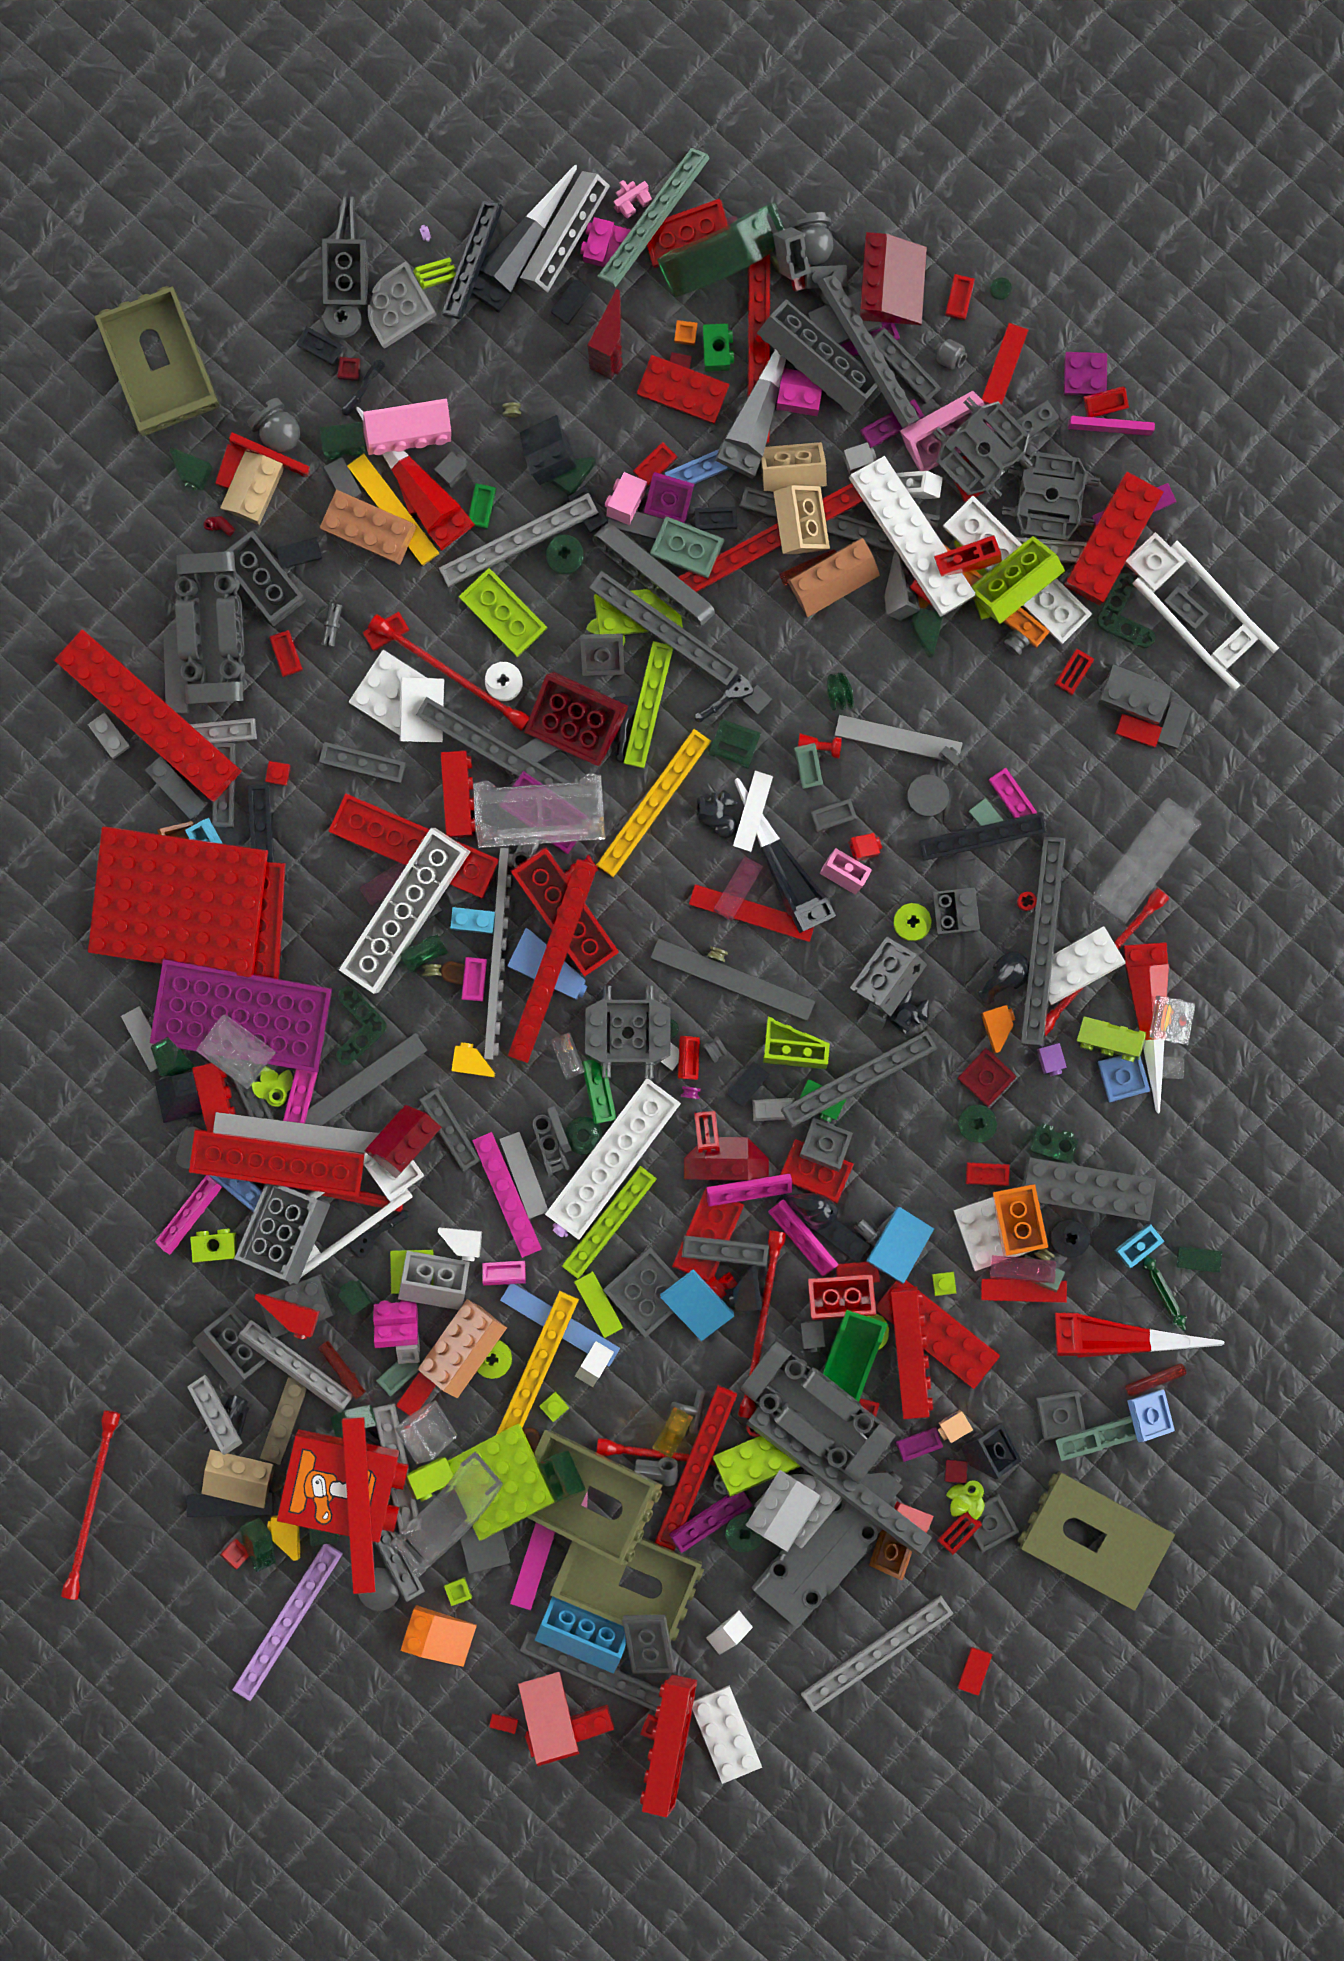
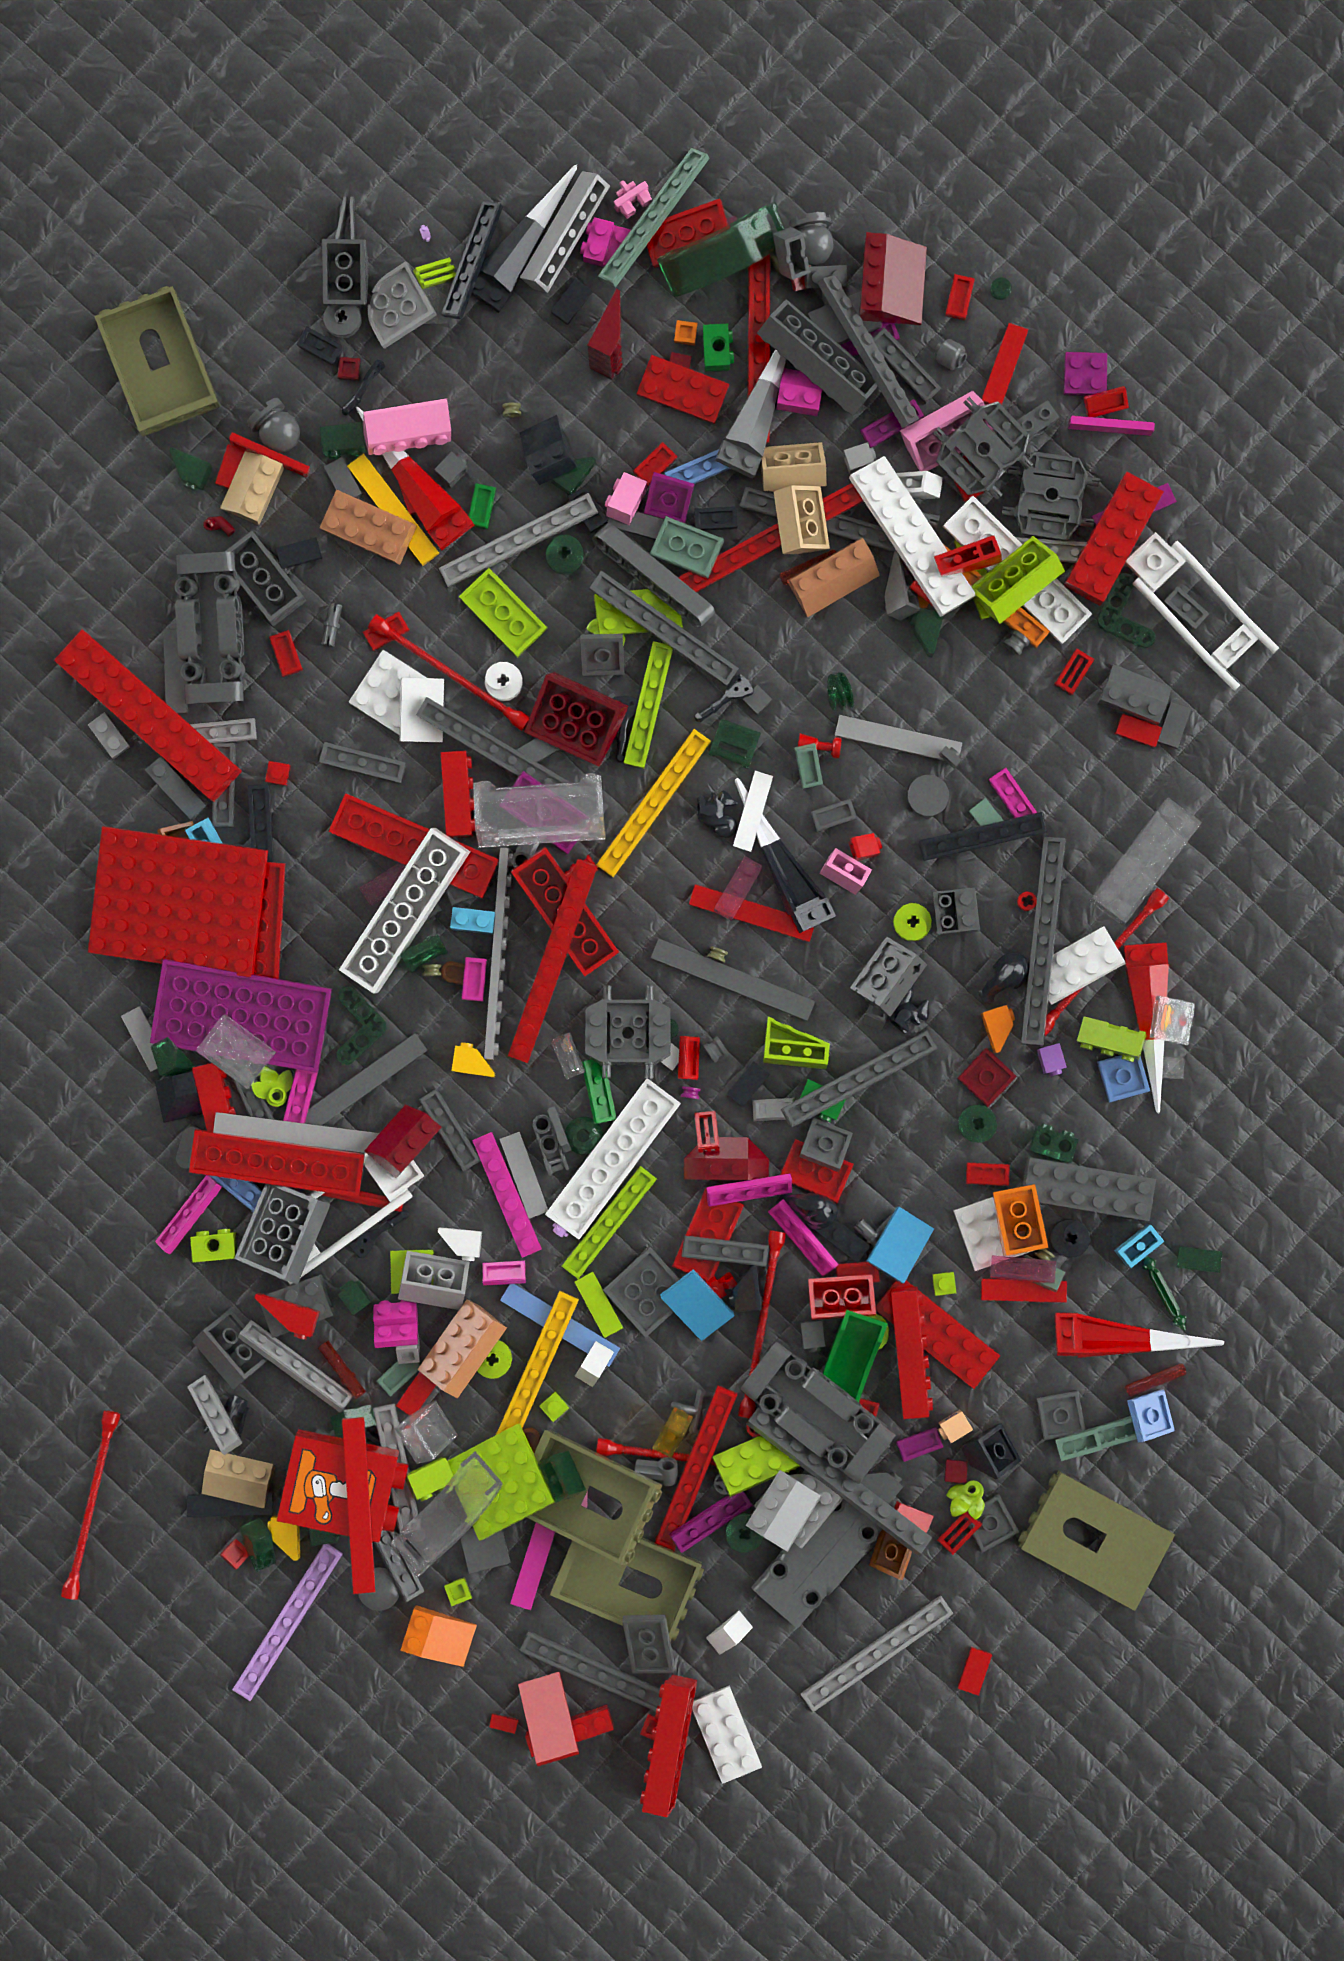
(284, 1421): dark tan plate -> none
(527, 960): medium blue slope -> none
(582, 1635): dark azure slope -> none

